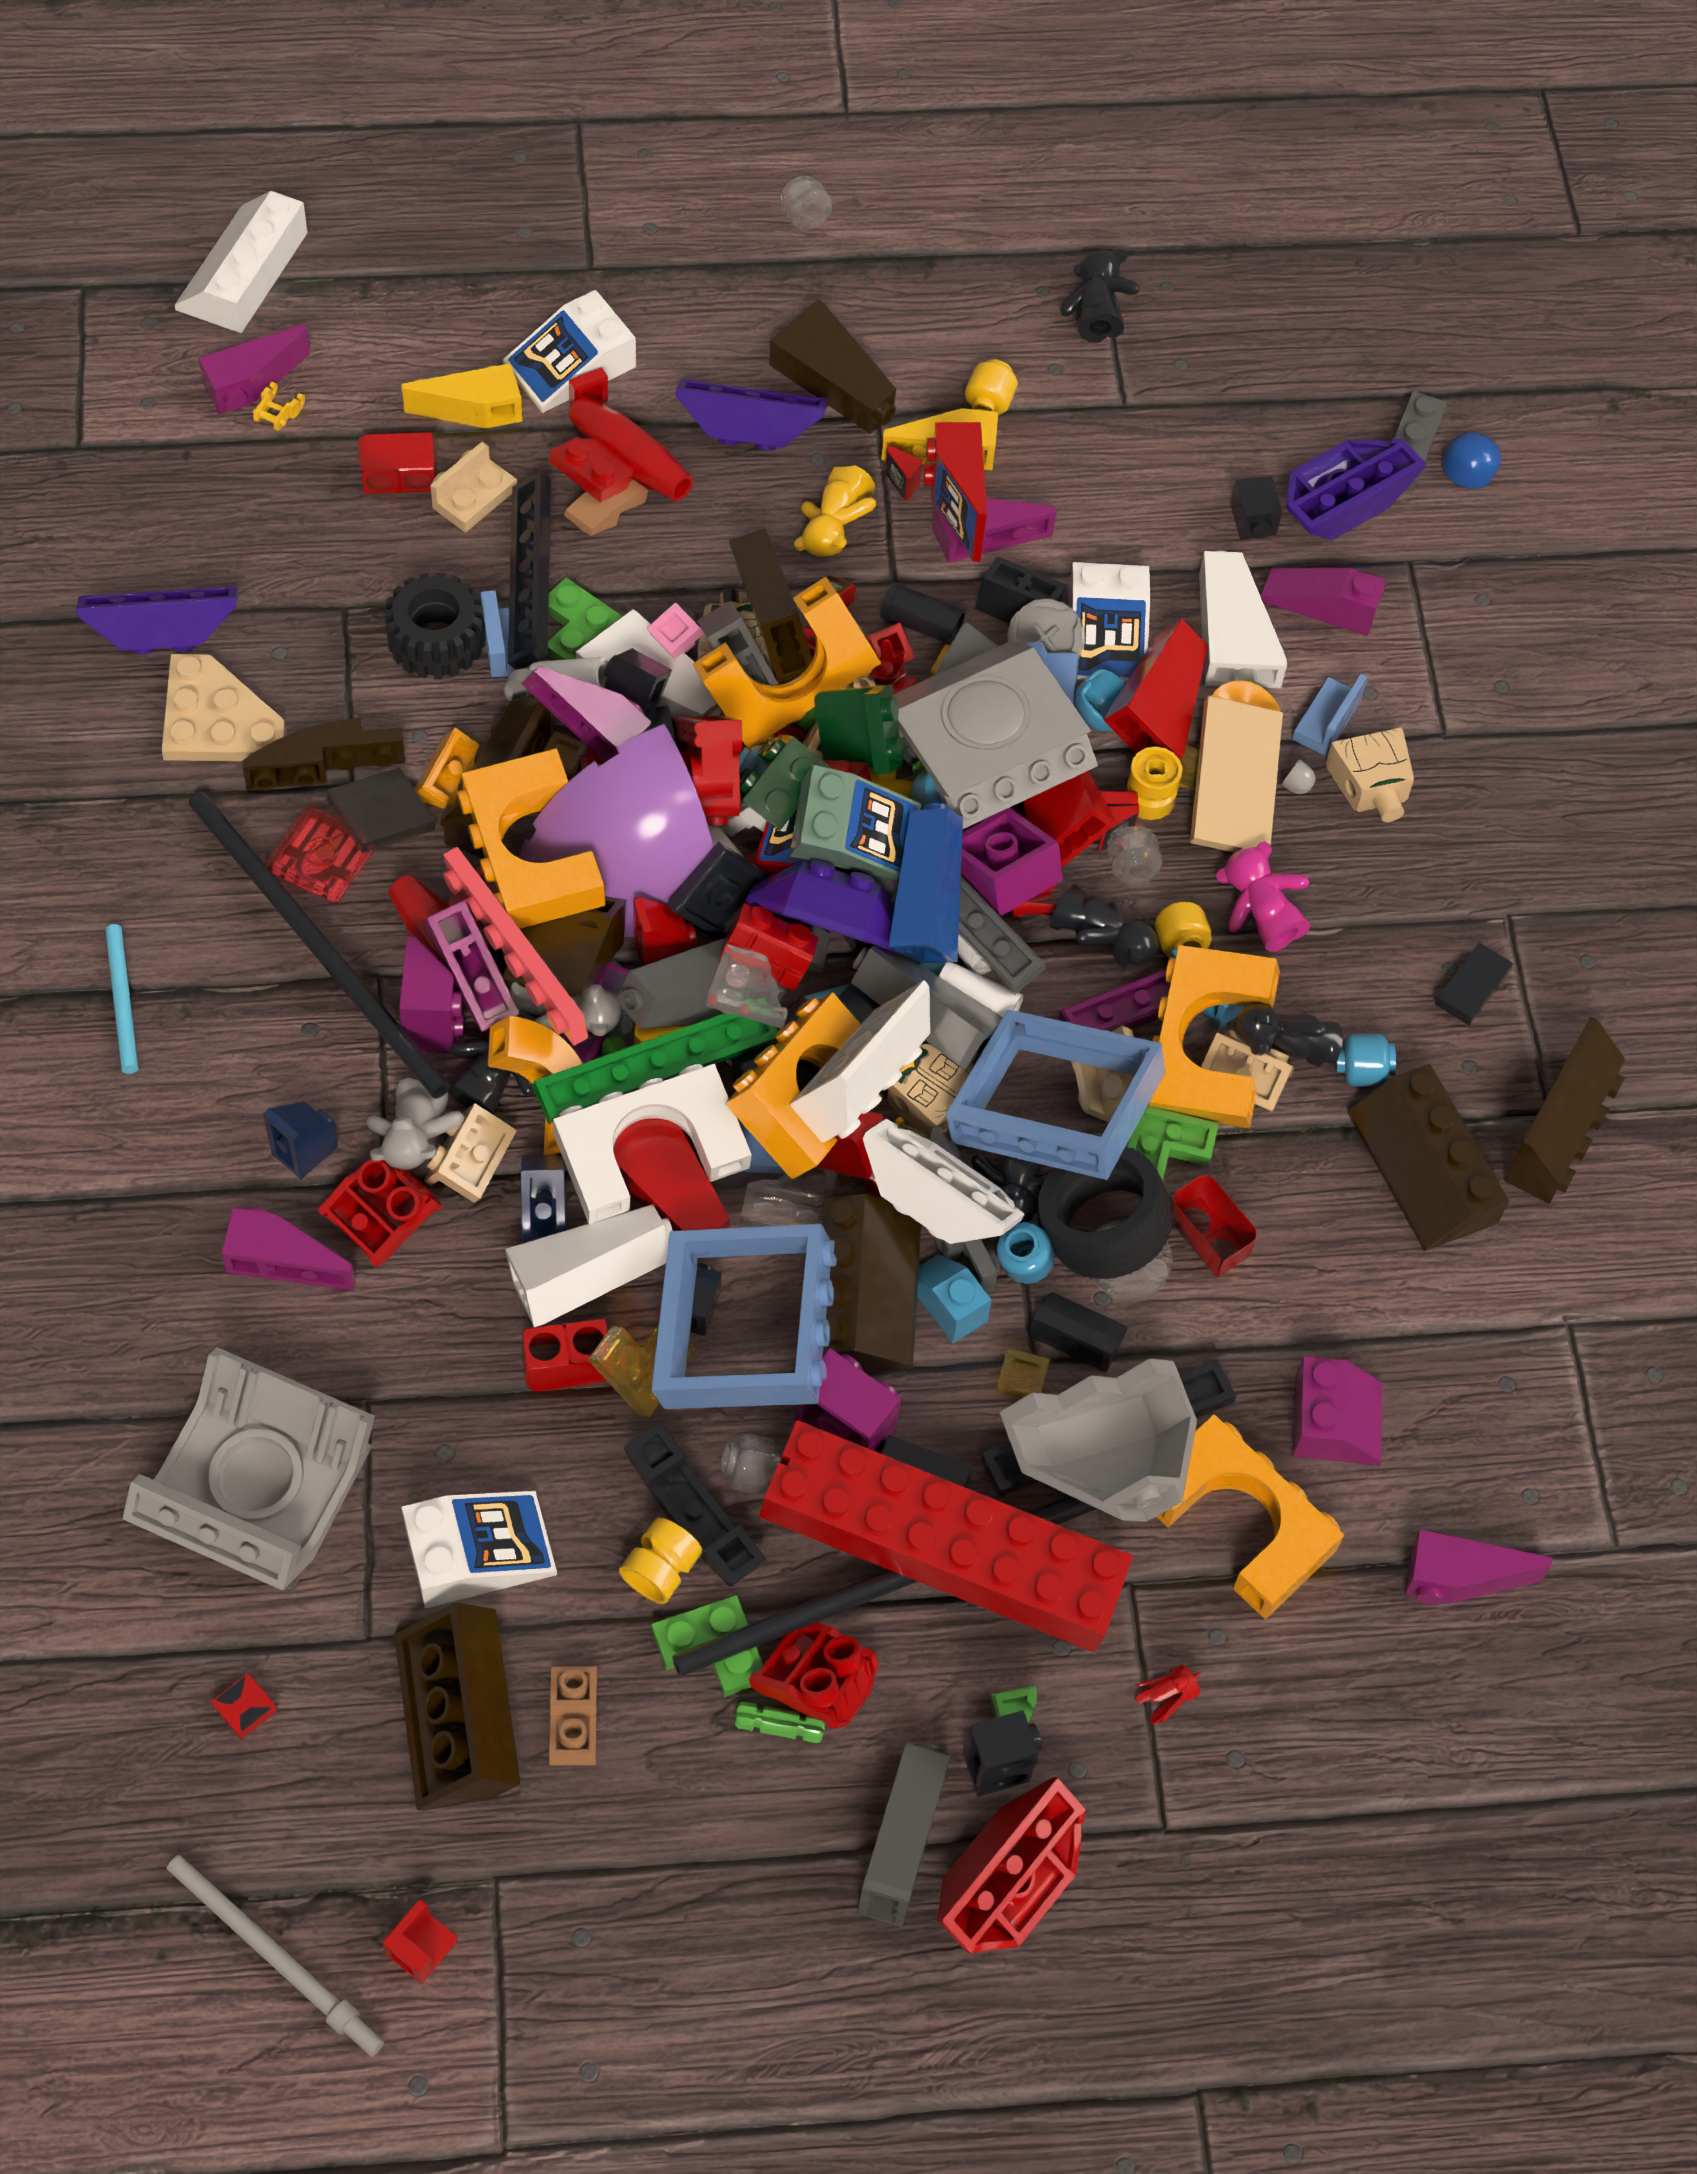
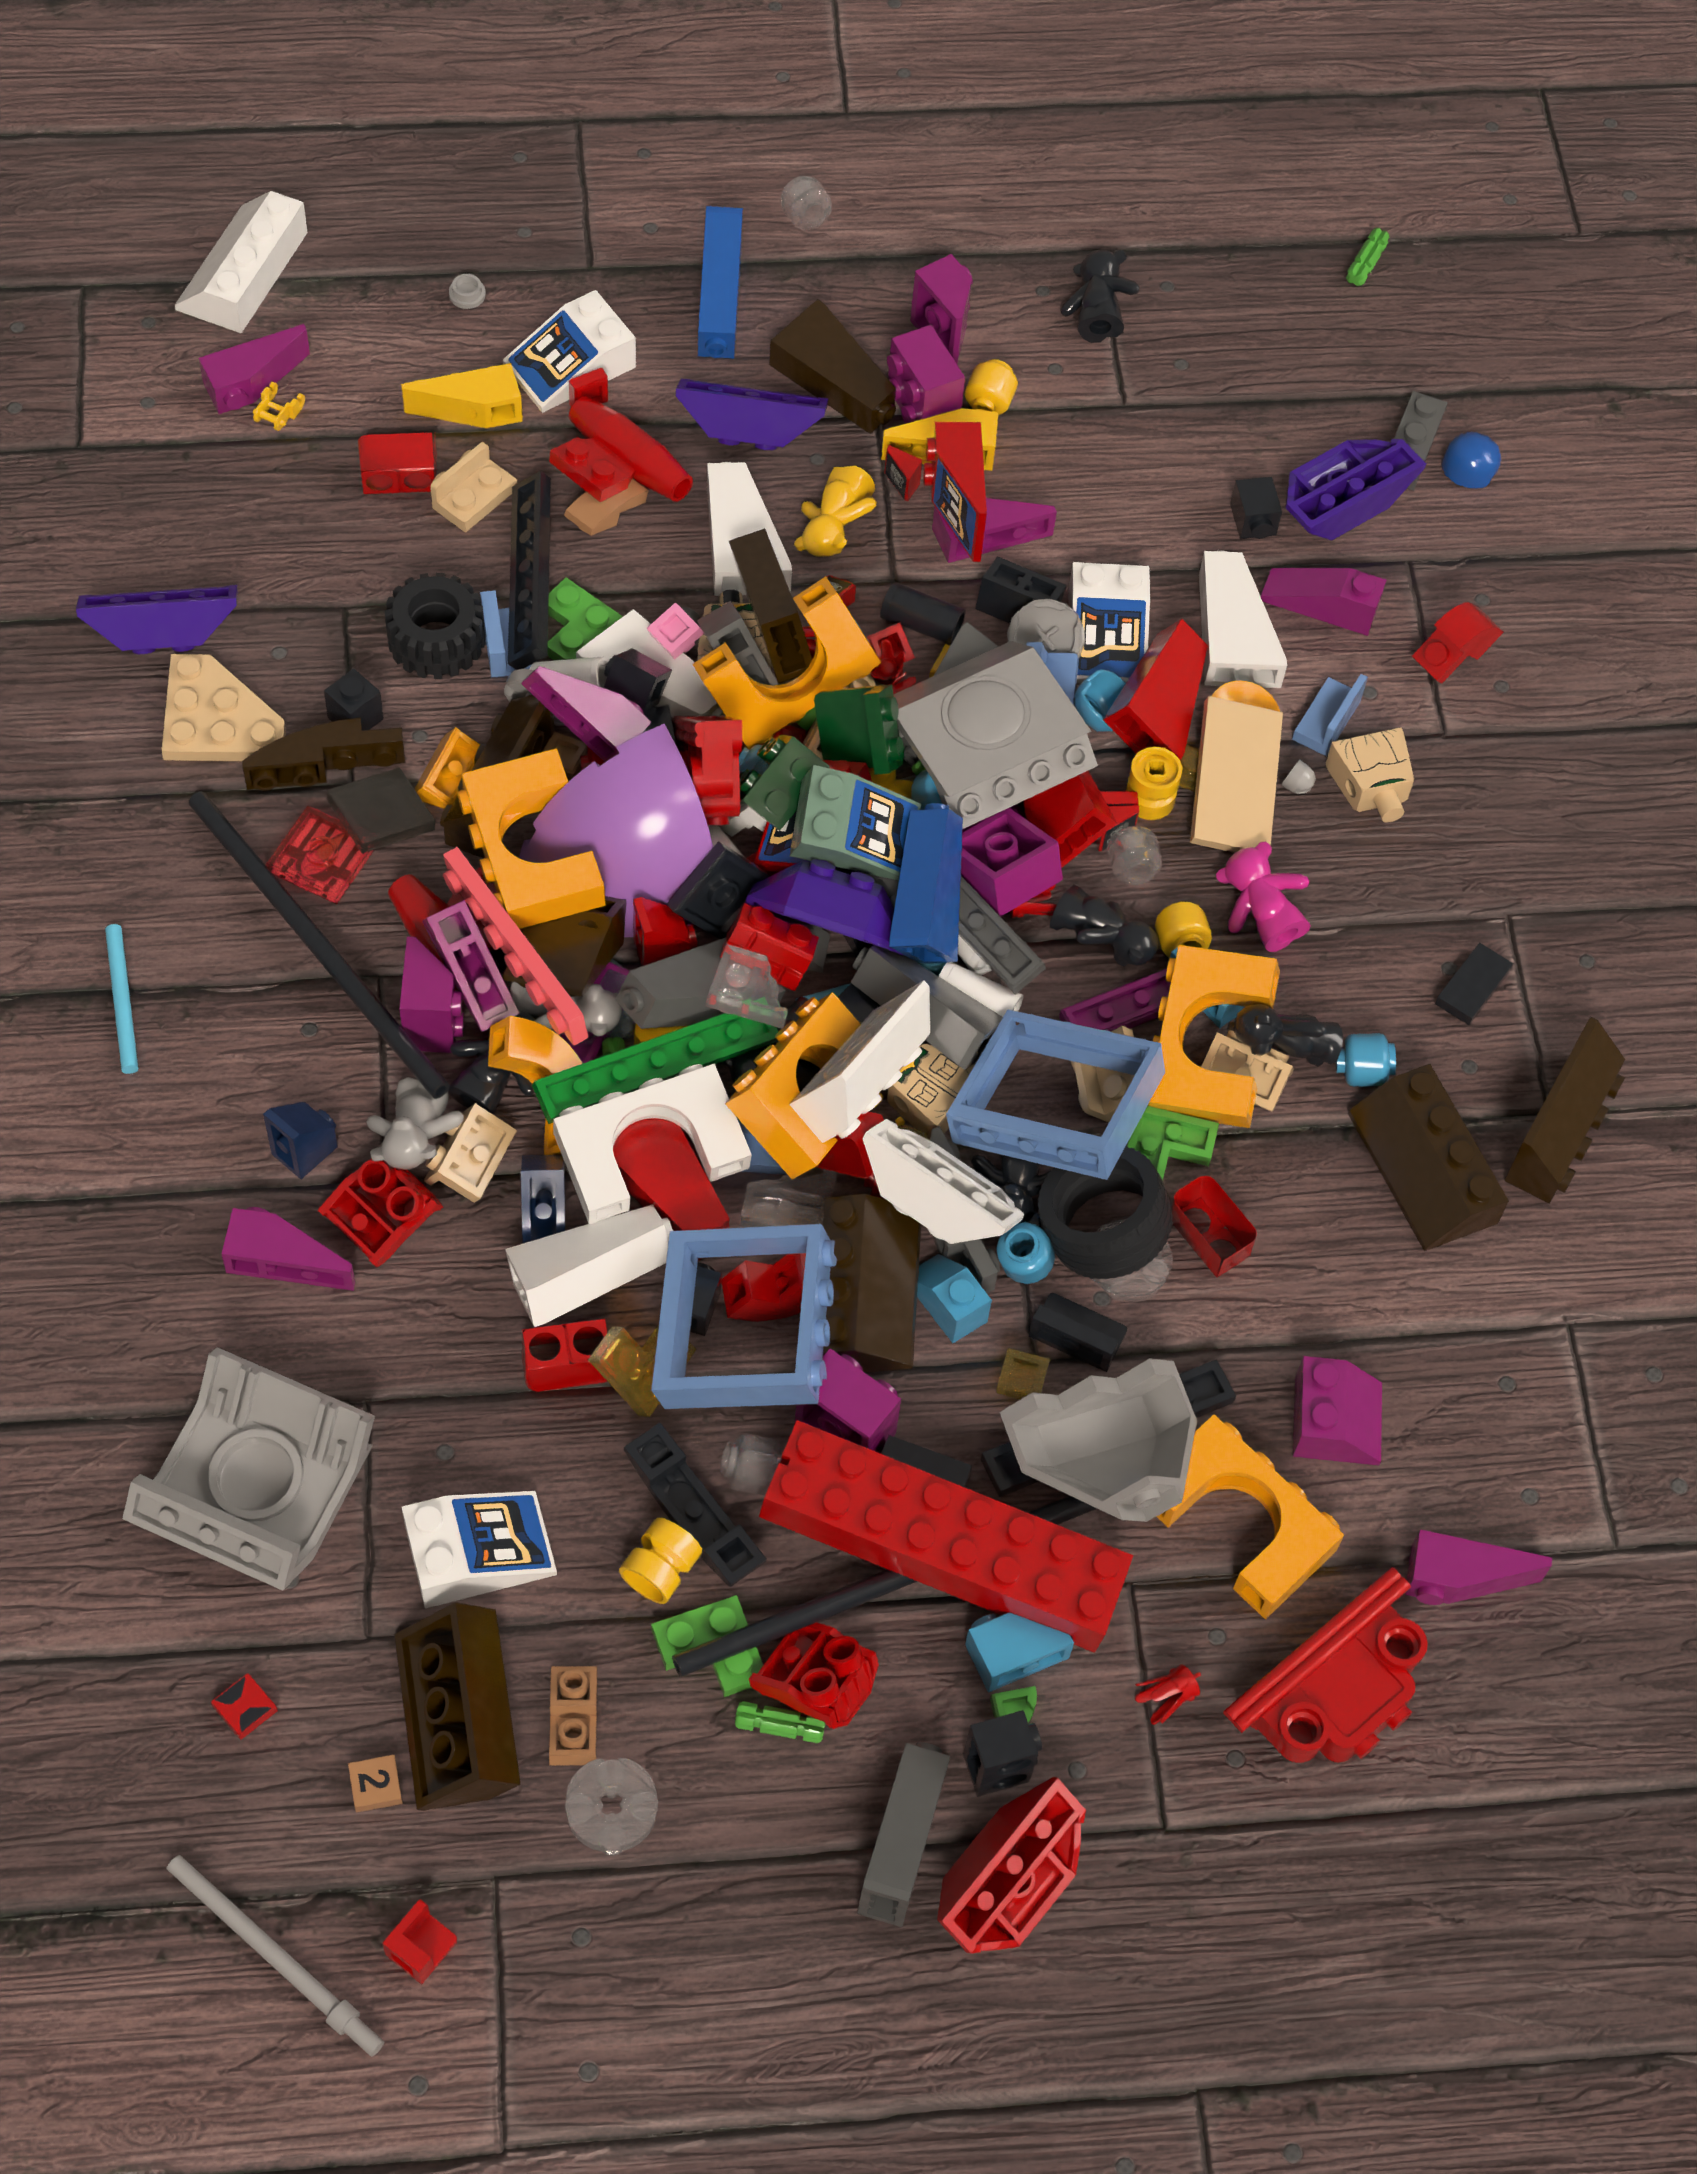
(354, 698): none -> black brick
(375, 1783): none -> medium nougat tile
(467, 291): none -> light grey plate
(613, 1831): none -> clear plate
(720, 282): none -> blue slope
(735, 512): none -> white slope
(765, 1290): none -> red brick
(924, 375): none -> magenta brick
(943, 300): none -> magenta slope
(1014, 1648): none -> dark azure slope
(1340, 1681): none -> red brick
(1367, 256): none -> bright green axle
(1459, 634): none -> red brick

